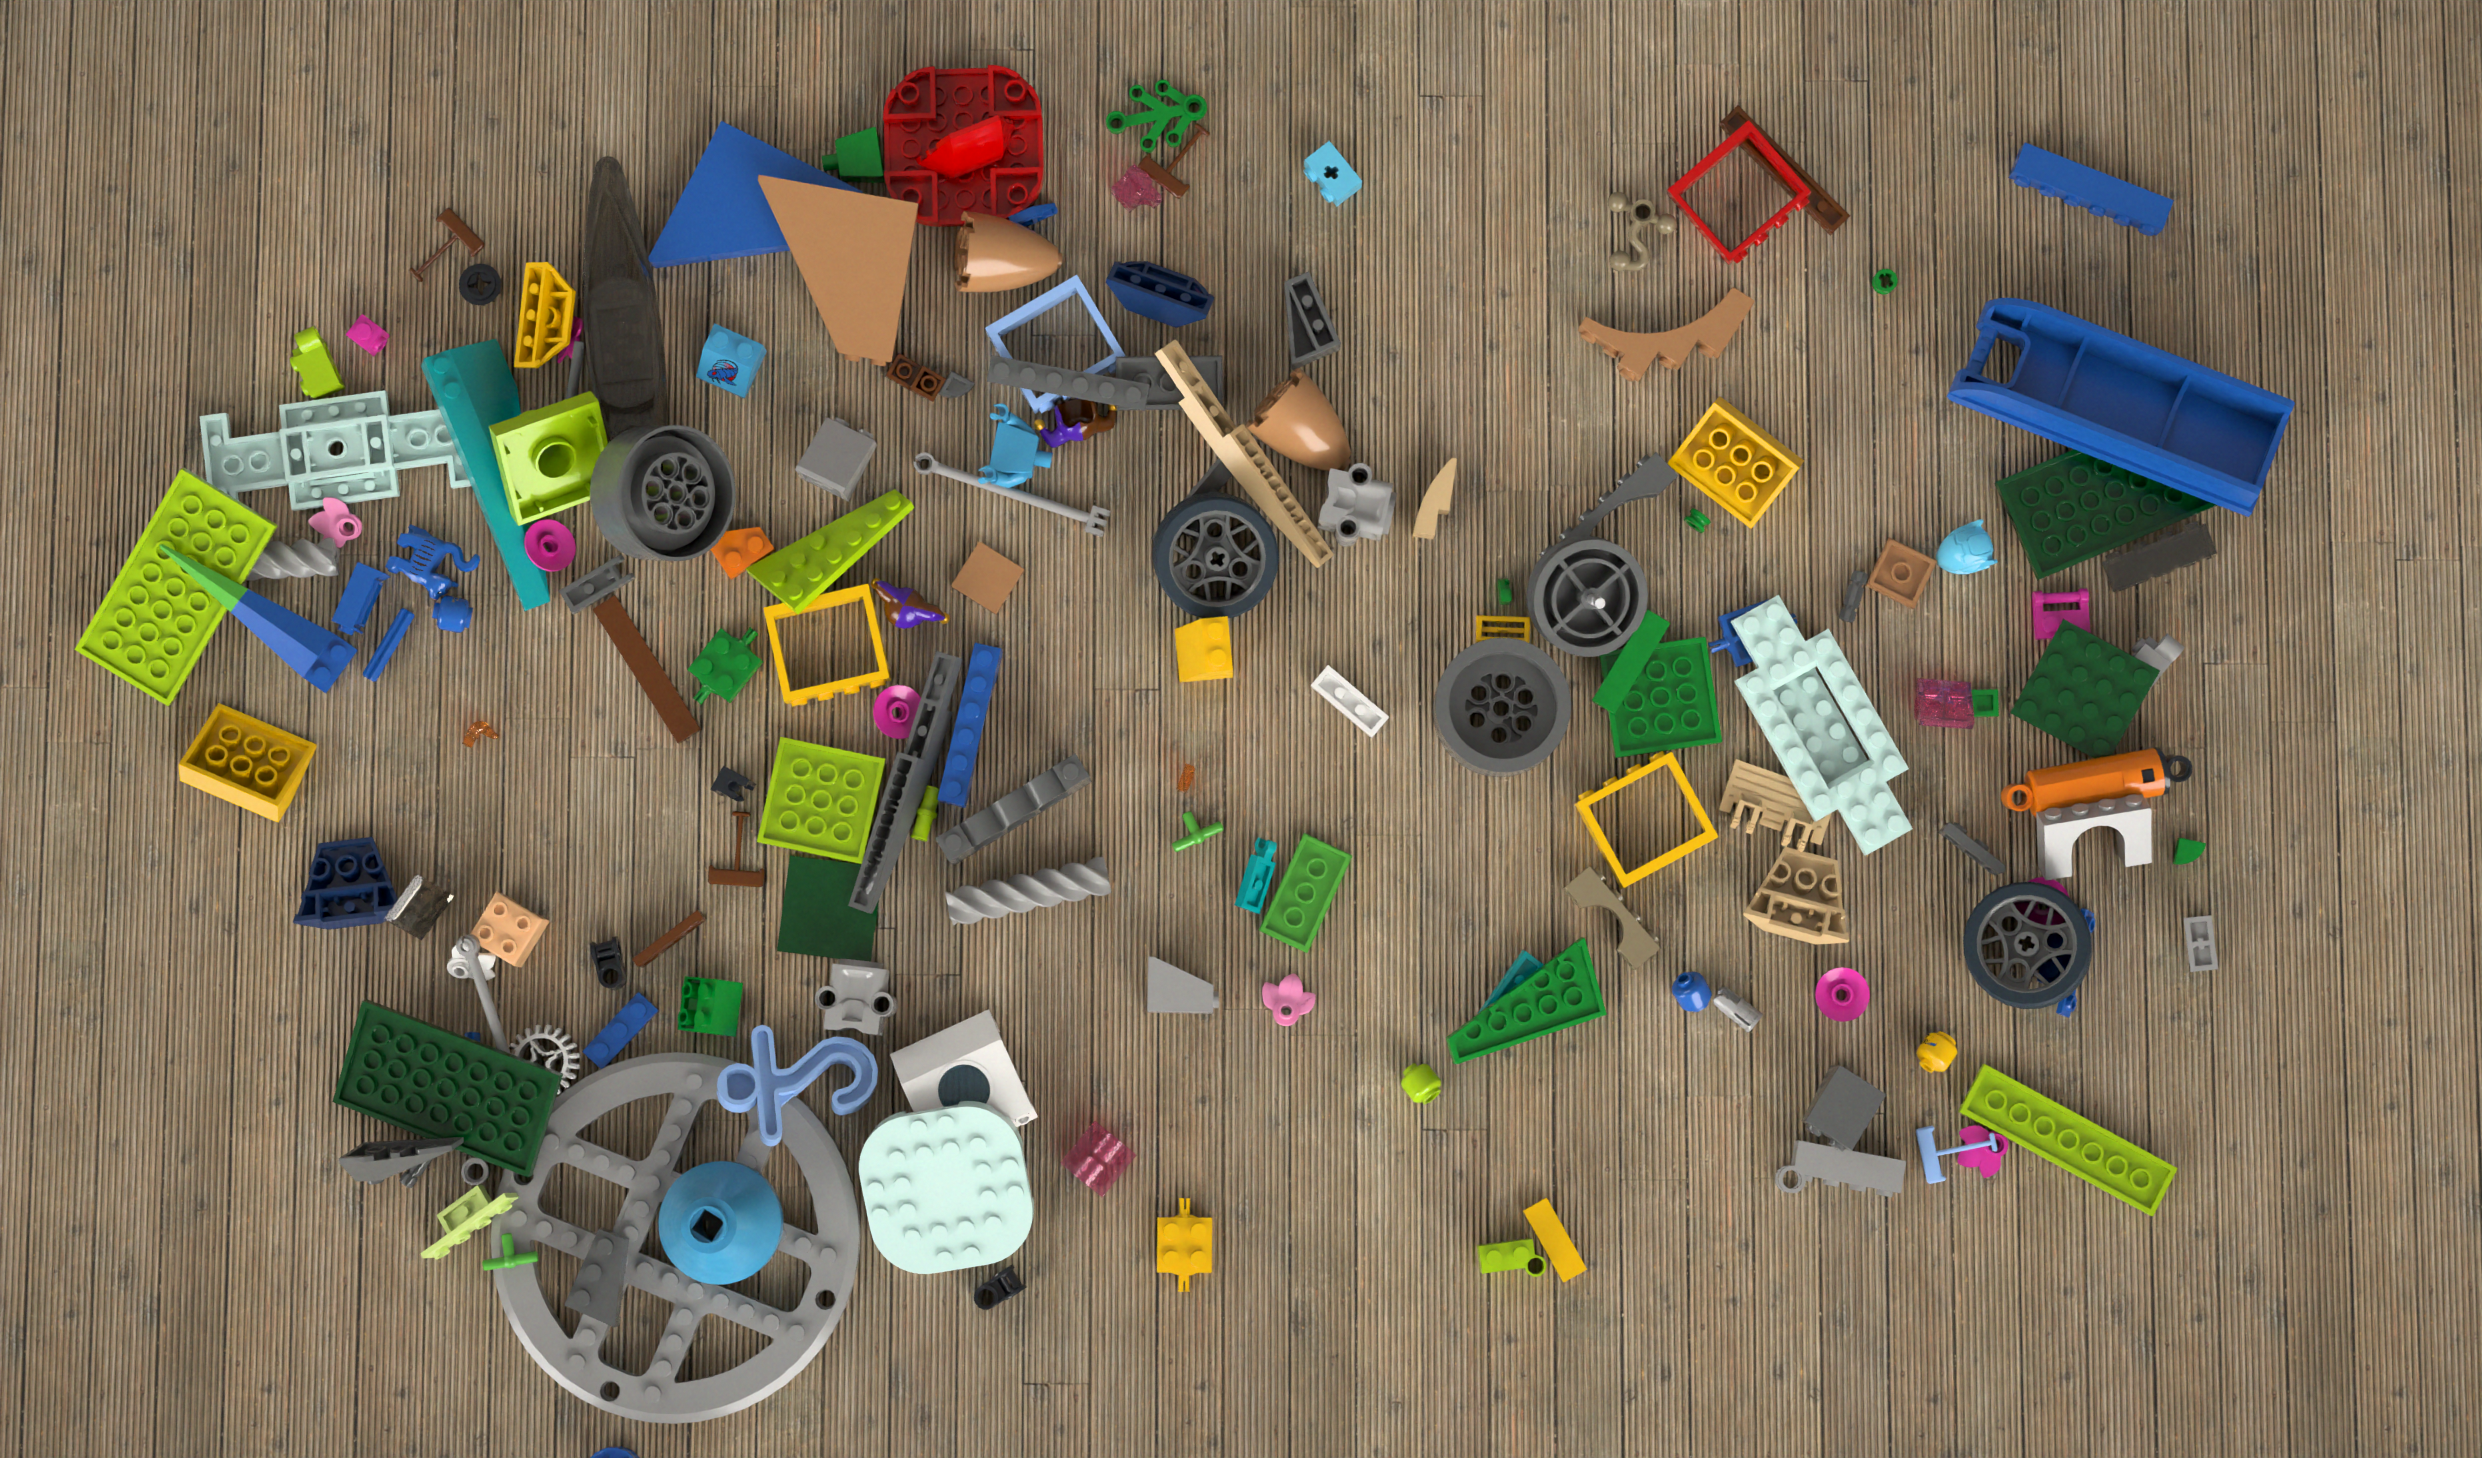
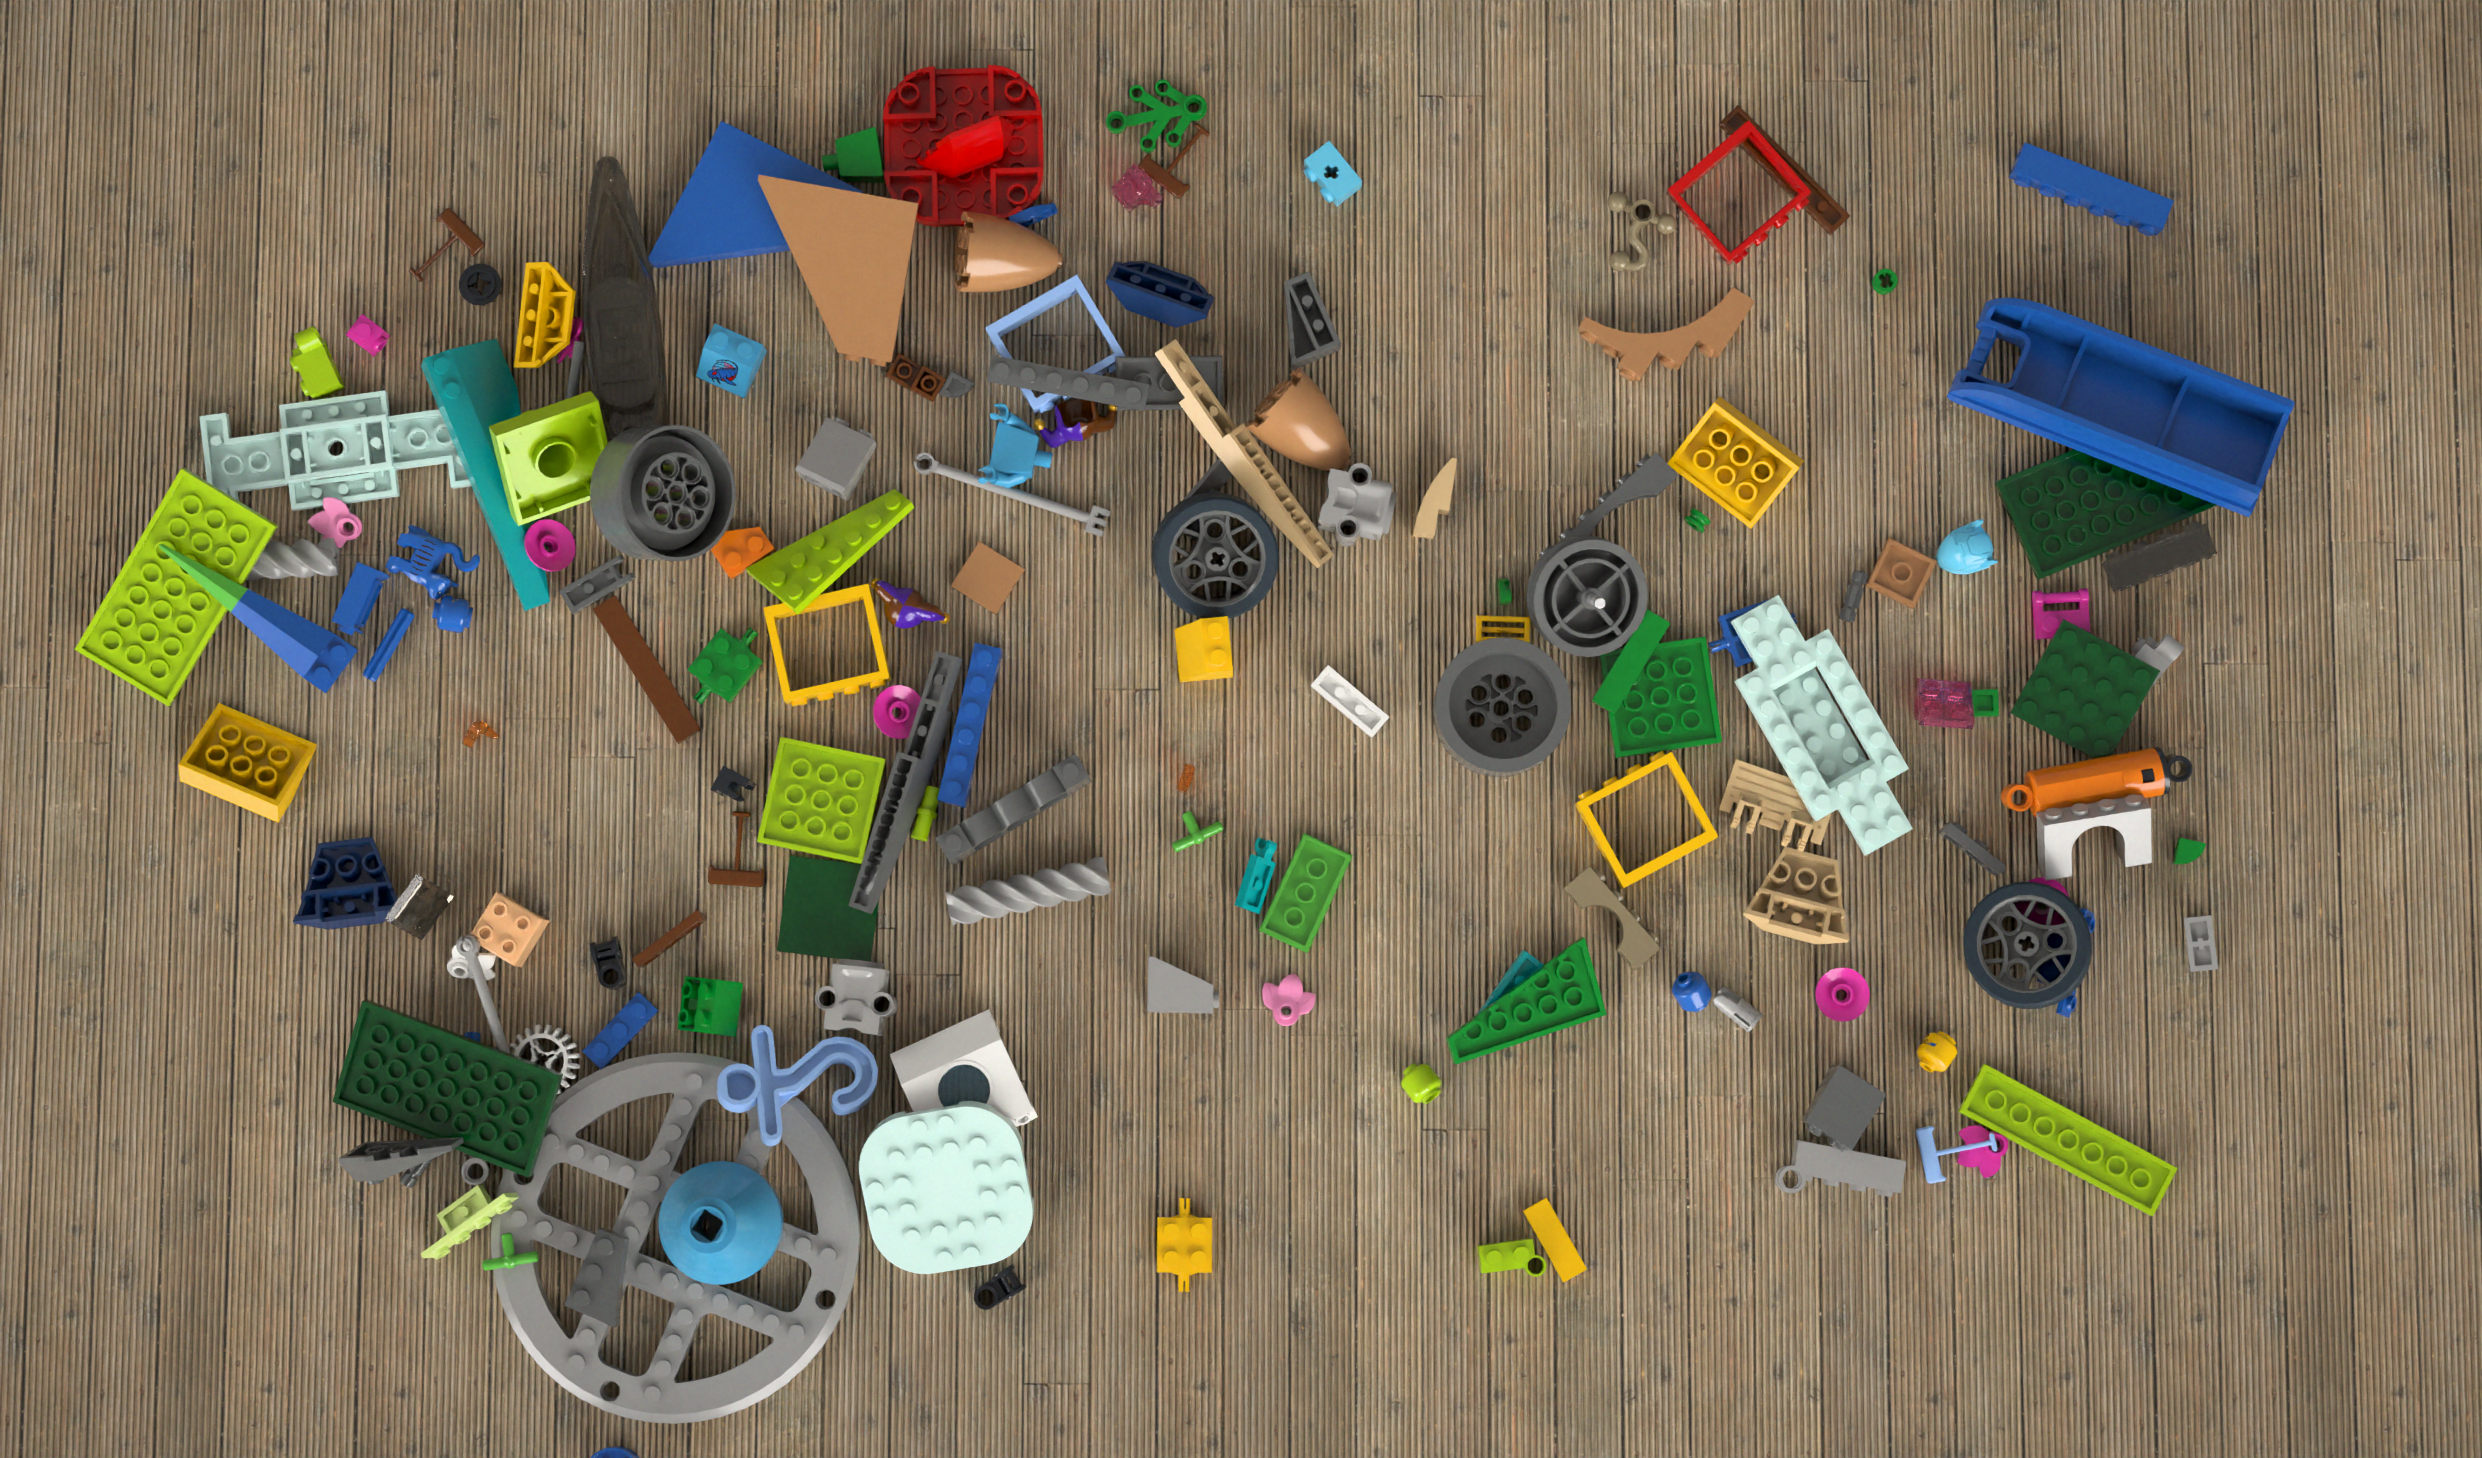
(1098, 1159): clear pink plate -> none

